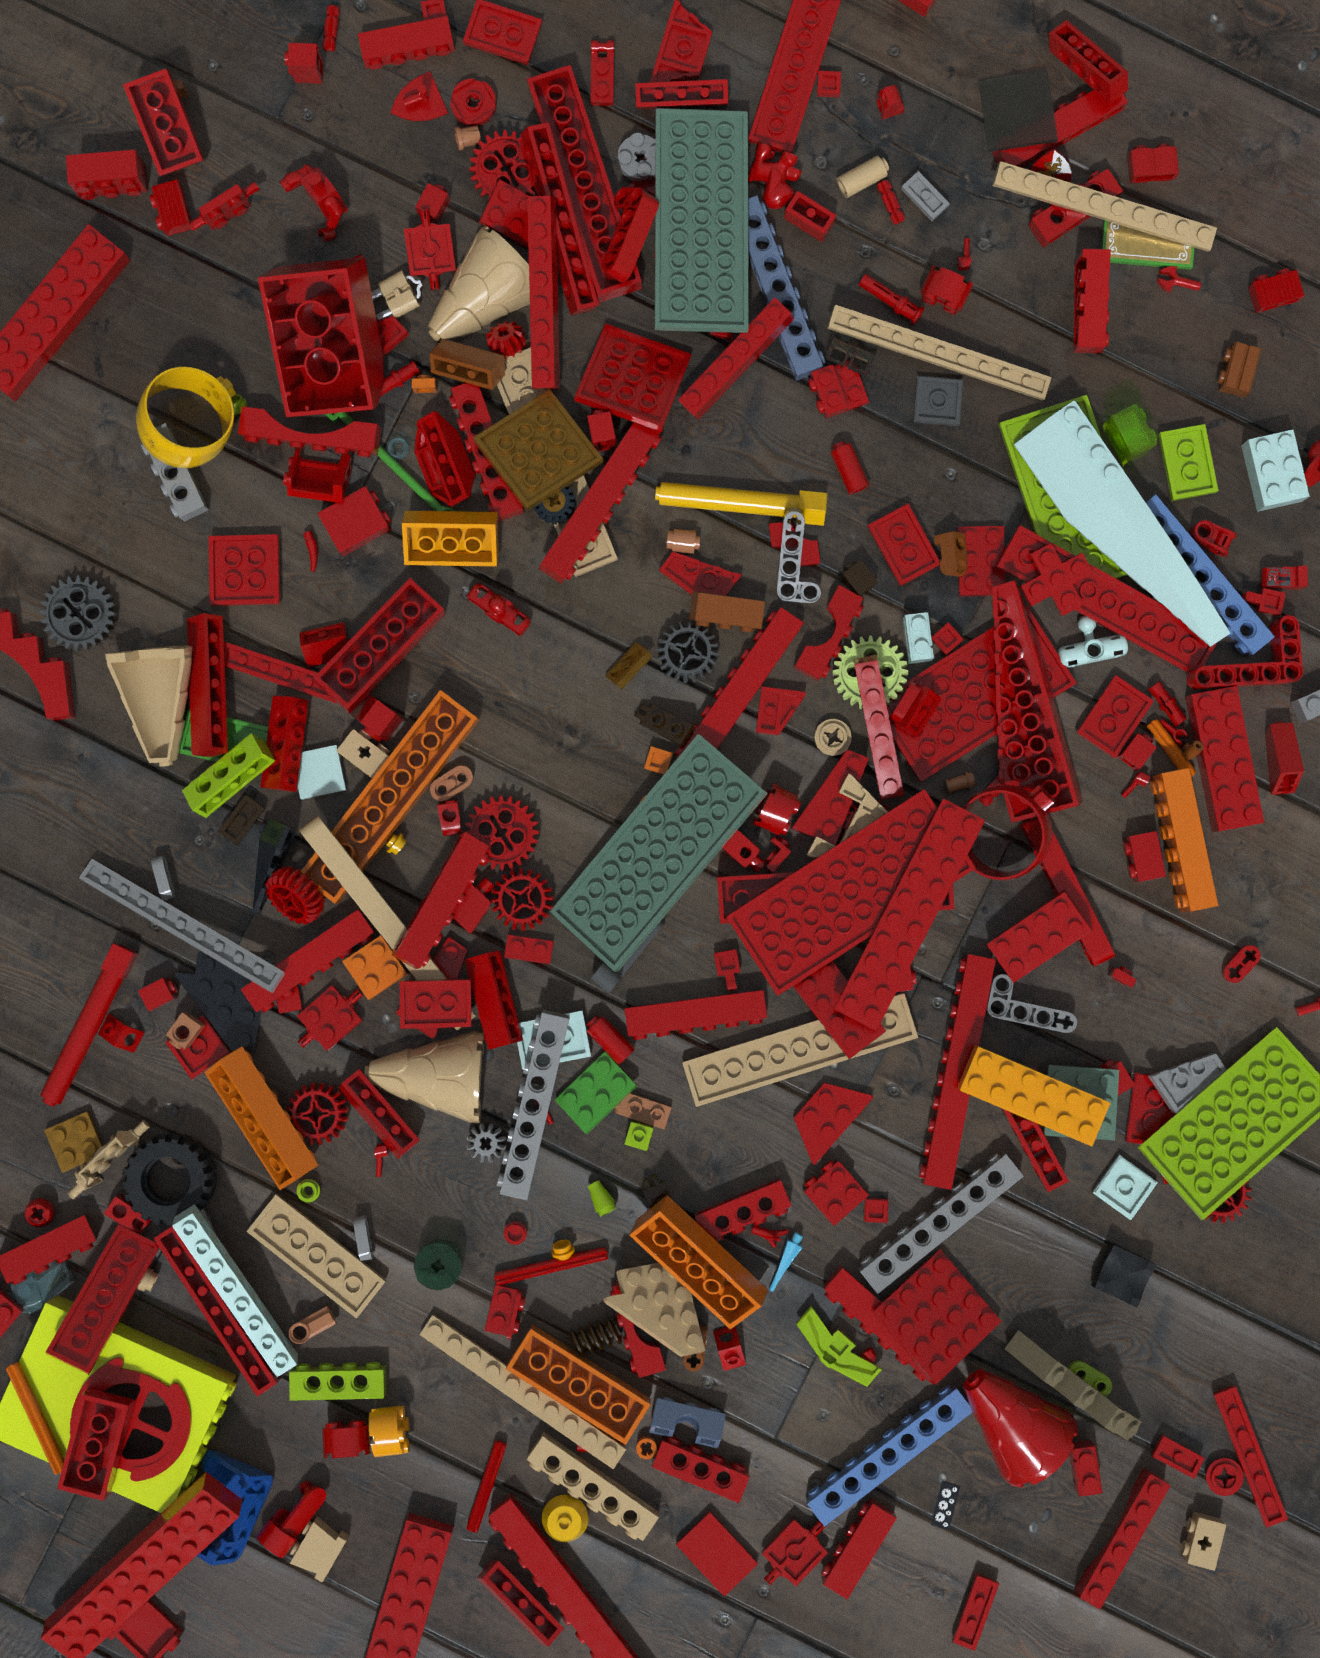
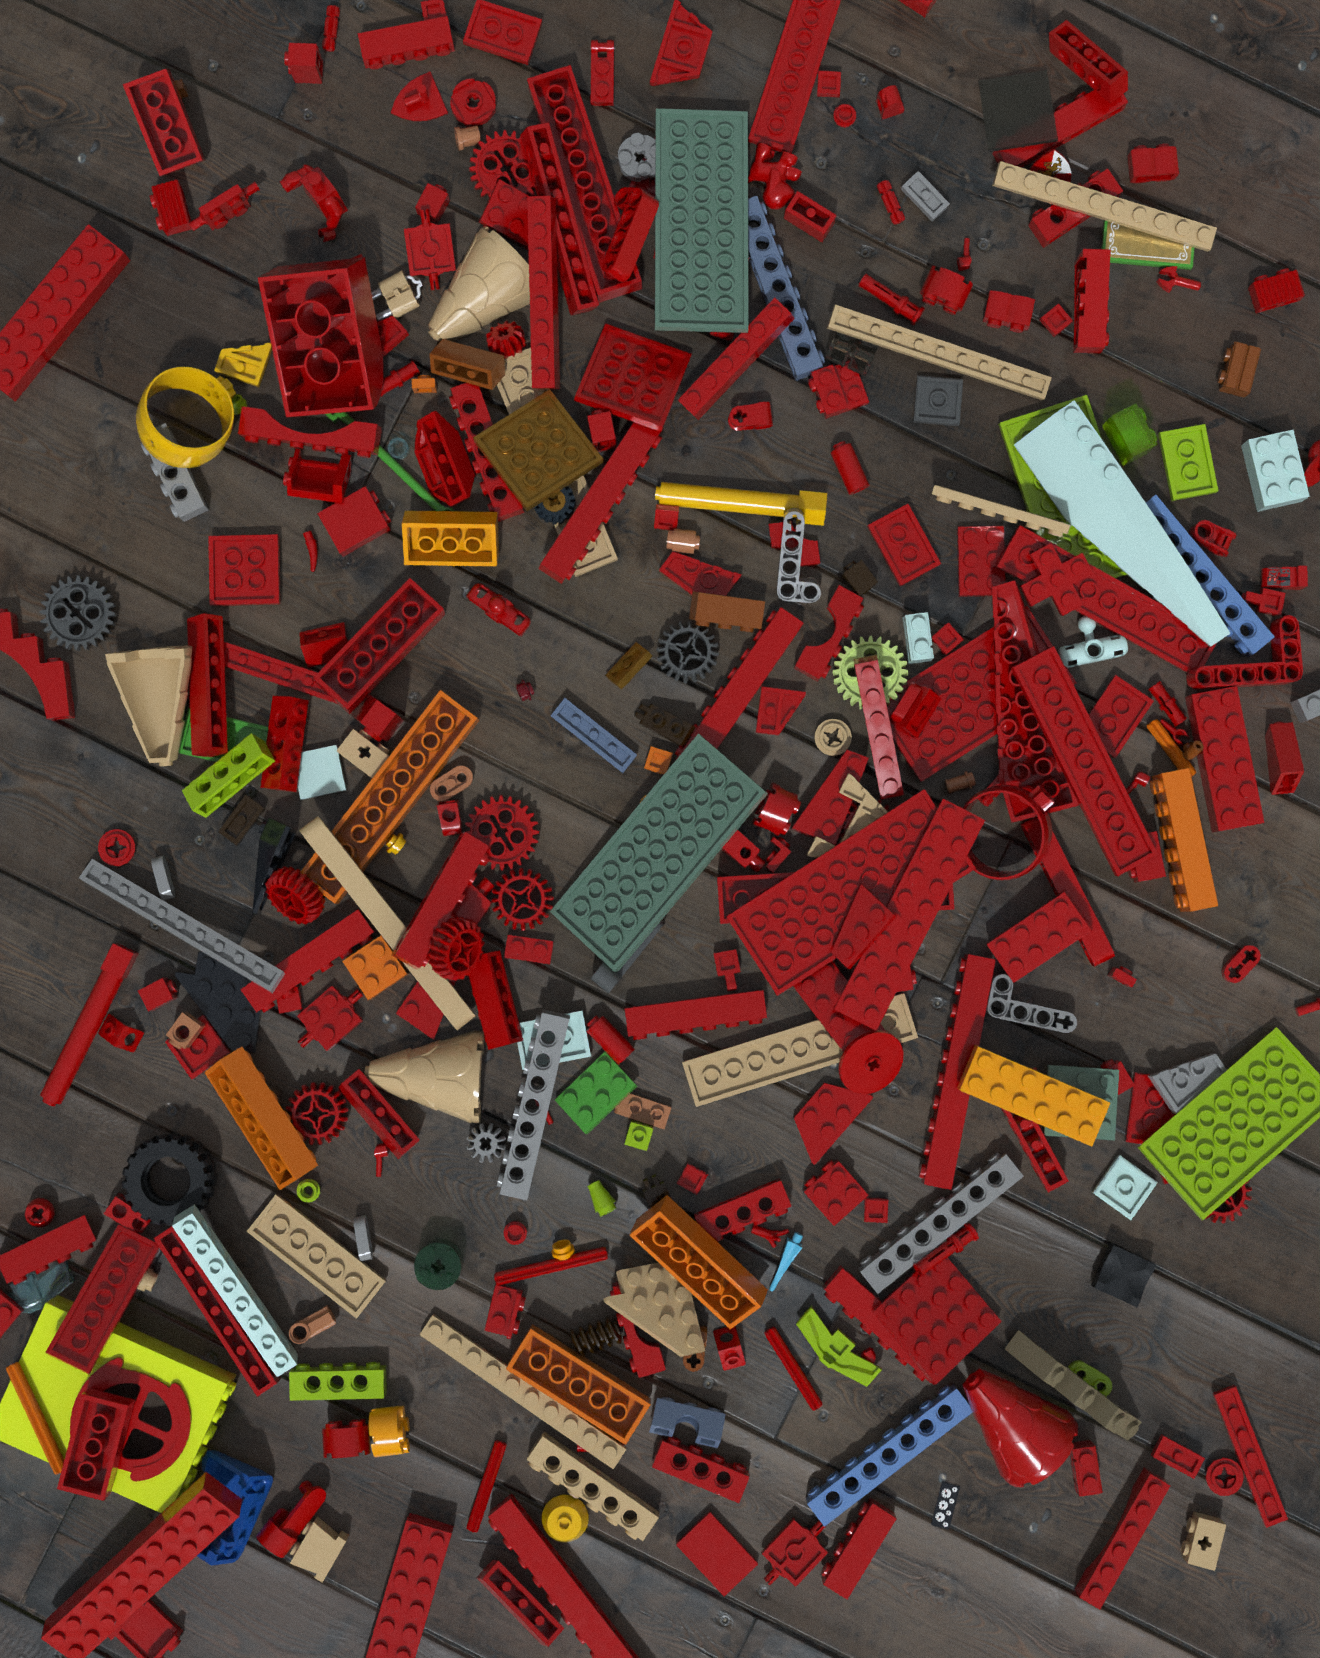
(74, 1141): pearl gold plate -> none
(88, 1176): tan plate -> none
(106, 174): red brick -> none
(108, 840): none -> red gear
(244, 363): none -> yellow wing
(435, 1003): red plate -> none
(456, 948): none -> red gear
(524, 690): none -> dark red plate
(593, 735): none -> sand blue plate
(639, 1447): orange bush -> none
(666, 517): none -> red plate
(681, 94): red brick -> none
(692, 1178): none -> red tile
(754, 416): none -> red piece
(793, 1368): none -> red axle
(844, 115): none -> red plate
(862, 176): tan brick -> none
(862, 927): none -> red wing
(871, 1077): none -> red piece
(953, 553): dark orange leg -> none
(953, 1244): none -> red pin
(975, 1612): red plate -> none
(991, 508): none -> tan plate
(1008, 311): none -> red brick
(1056, 320): none -> red plate
(1084, 760): none -> red plate
(1137, 751): red brick -> none

